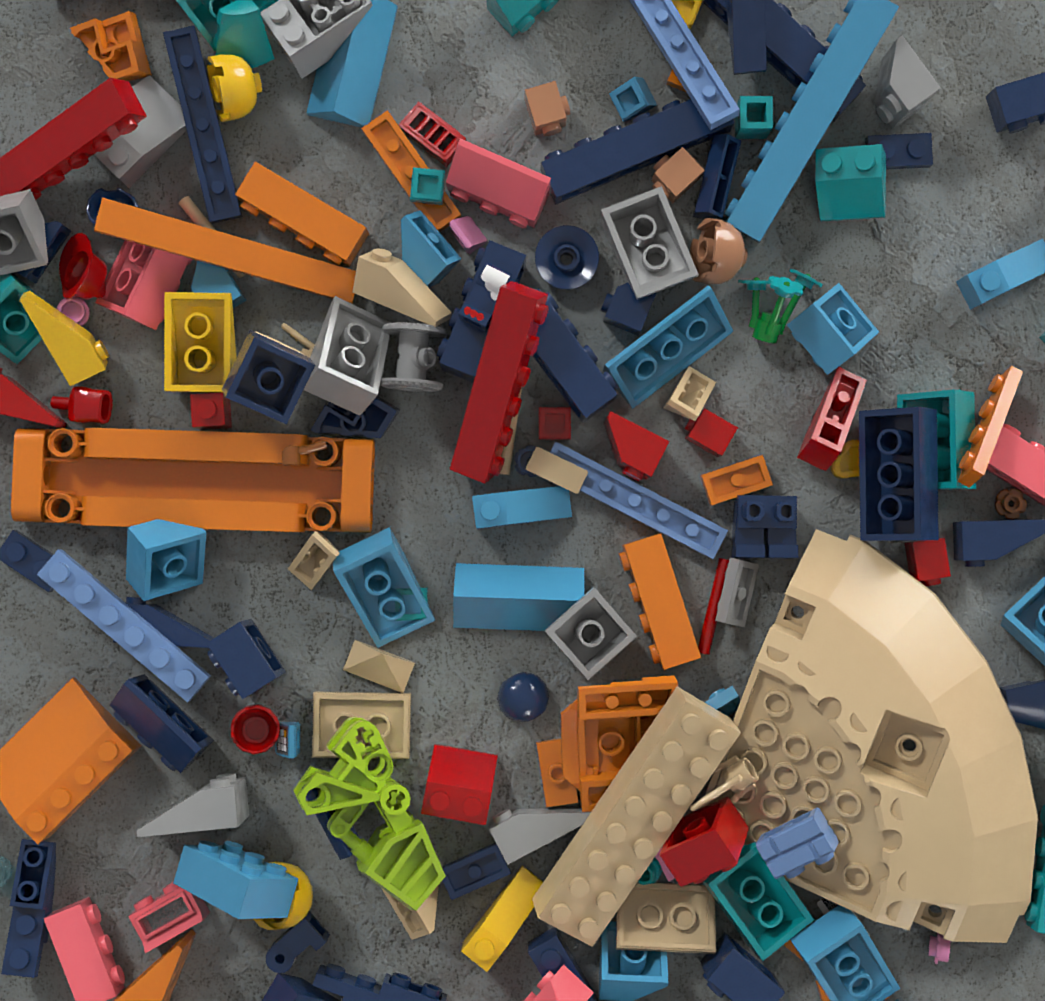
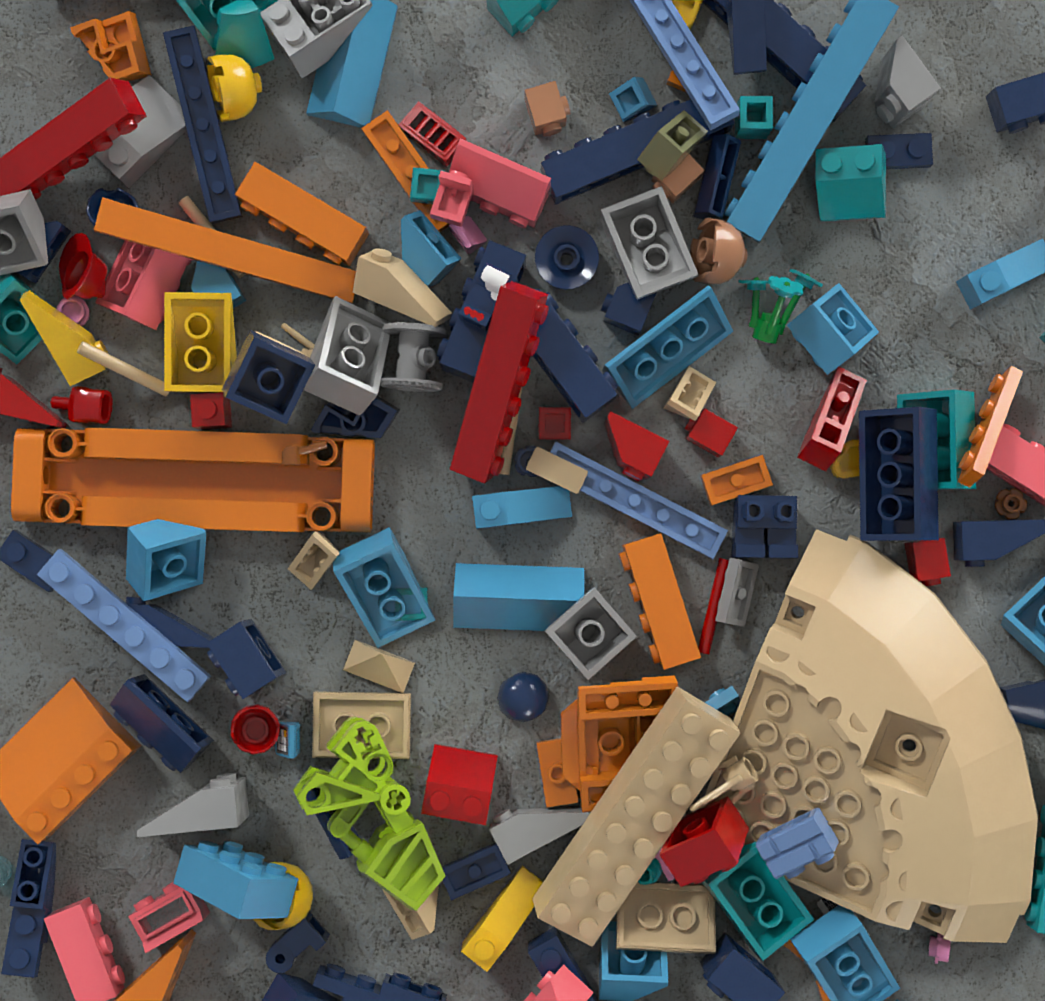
(121, 367): none -> tan bar
(452, 198): none -> coral bracket
(671, 145): none -> olive slope

